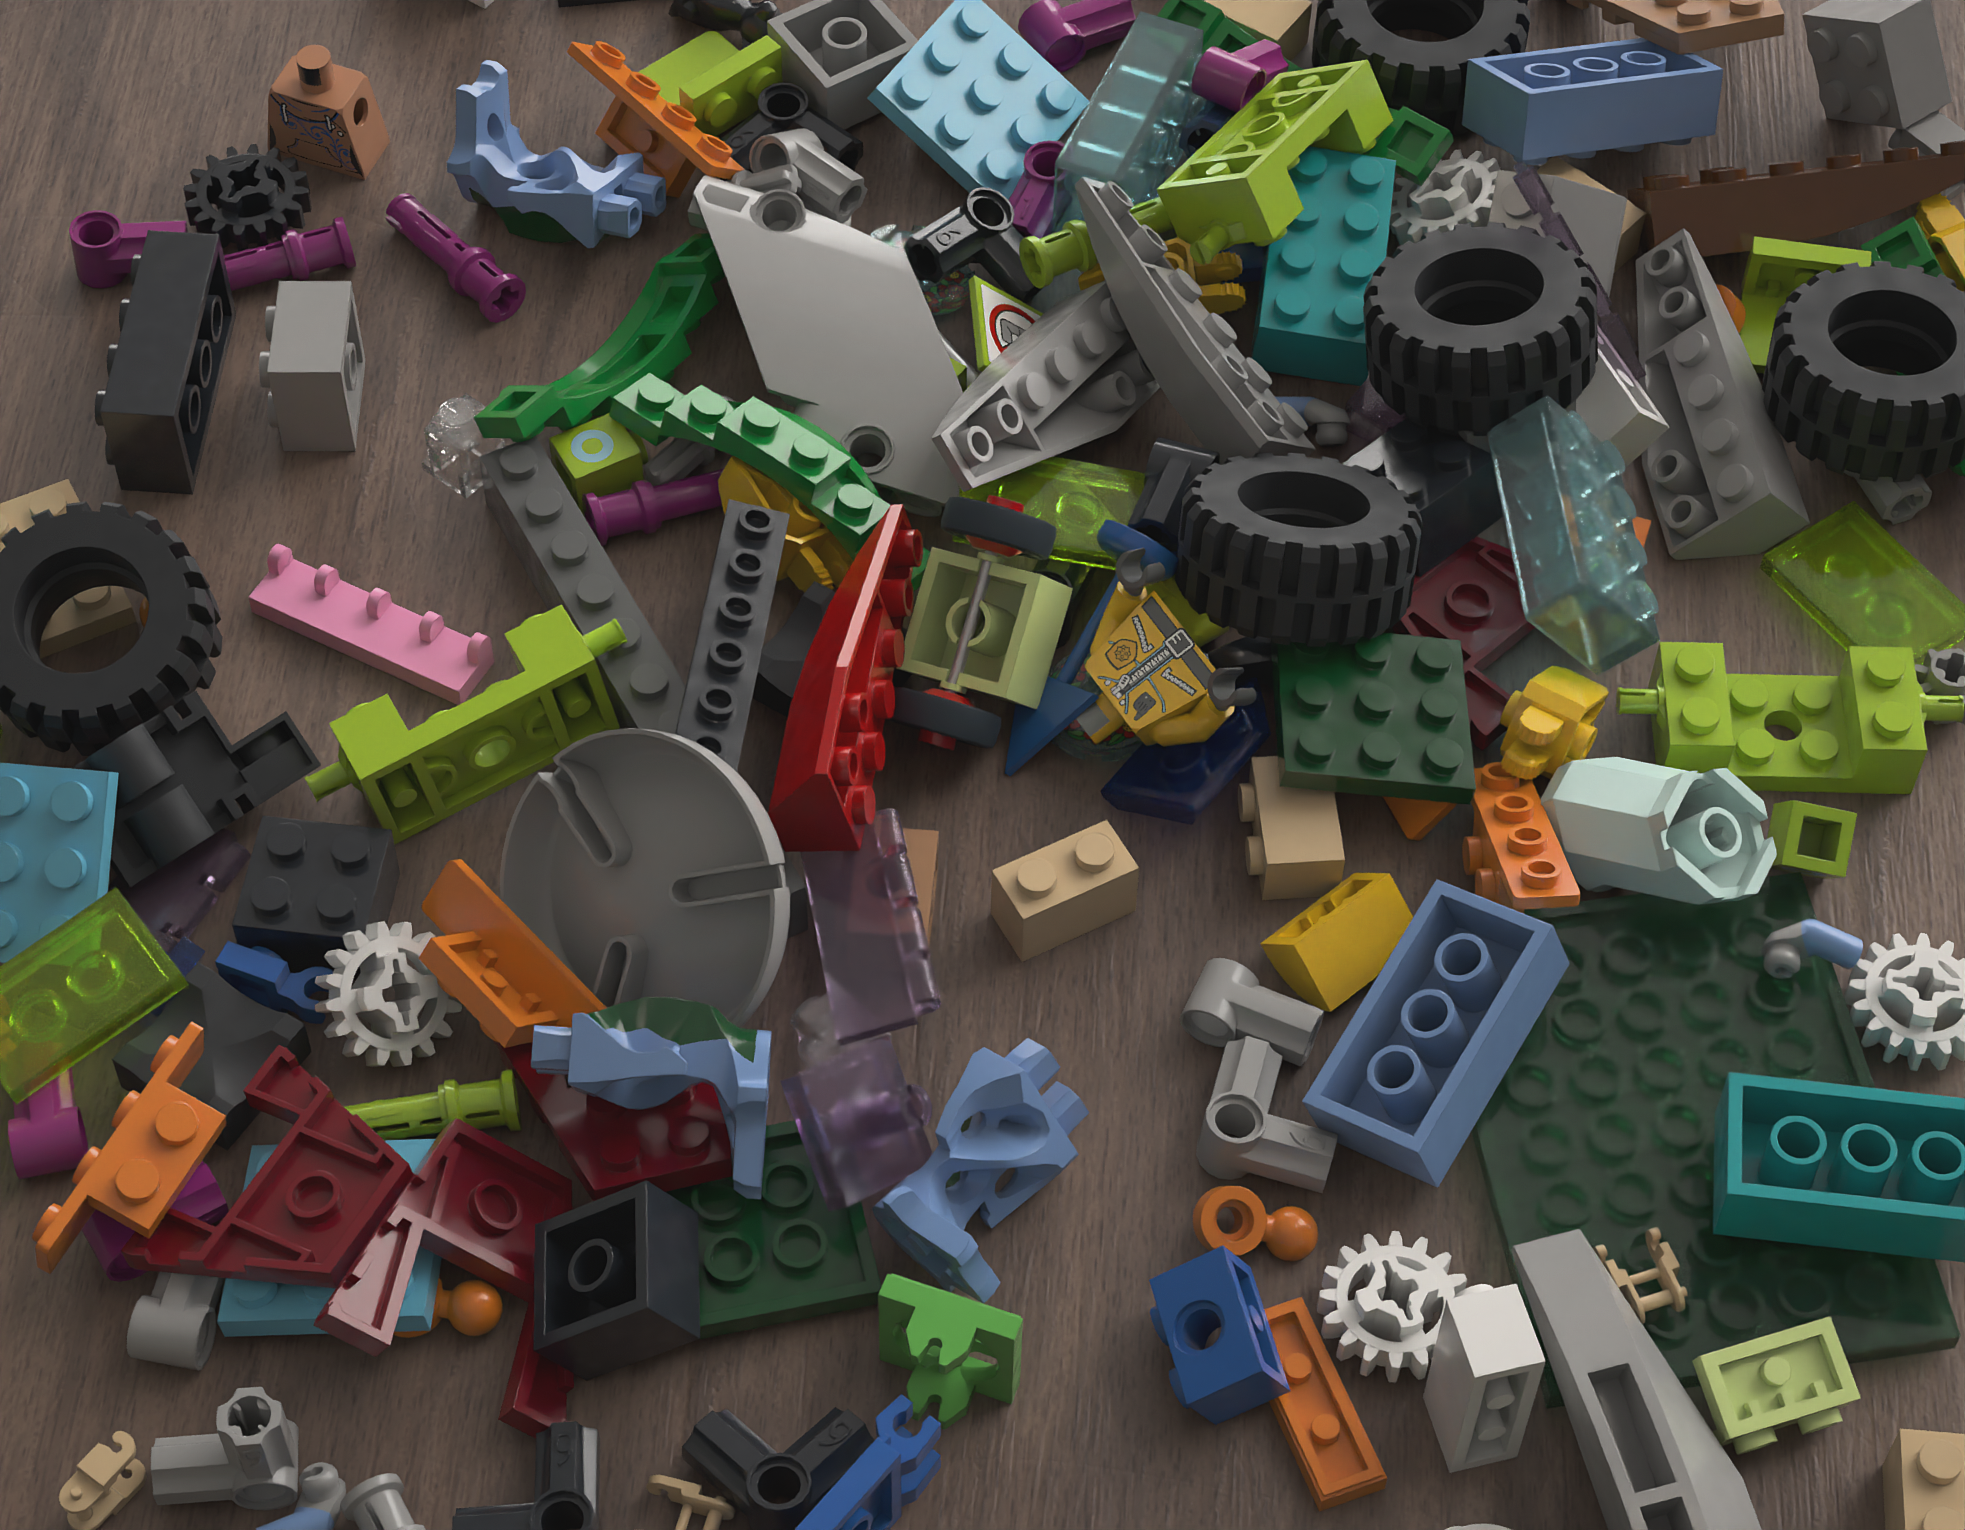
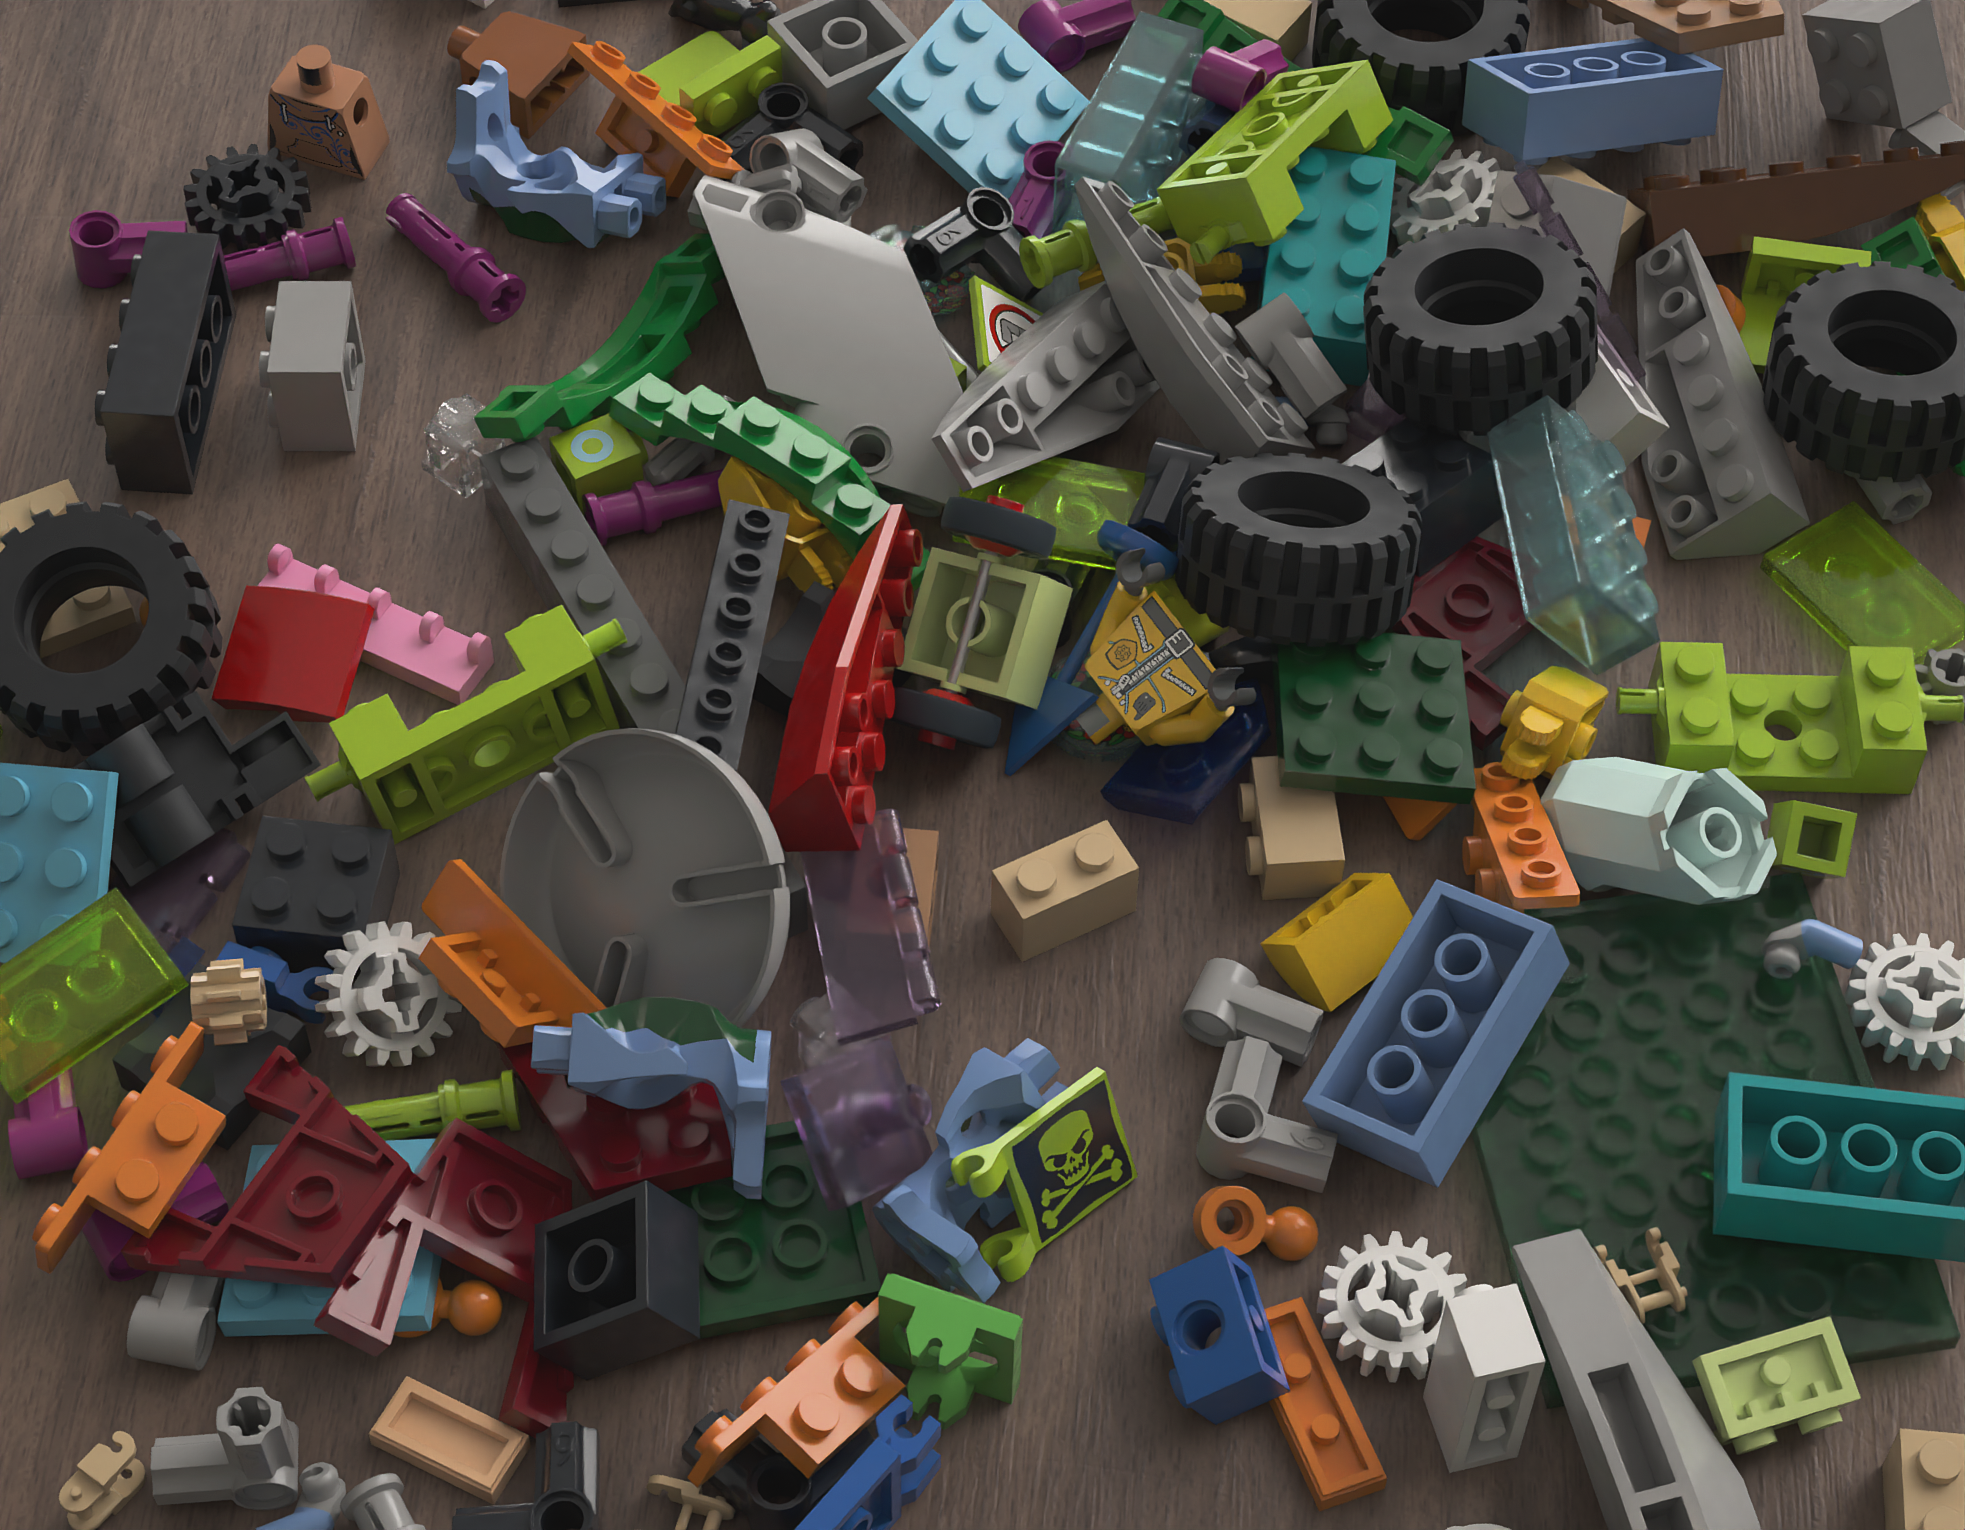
(229, 1001): none -> tan gear
(293, 653): none -> red slope
(450, 1440): none -> light nougat tile
(535, 60): none -> dark orange torso
(816, 1408): none -> orange bracket
(1055, 1169): none -> lime flag
(1284, 344): none -> light grey piece

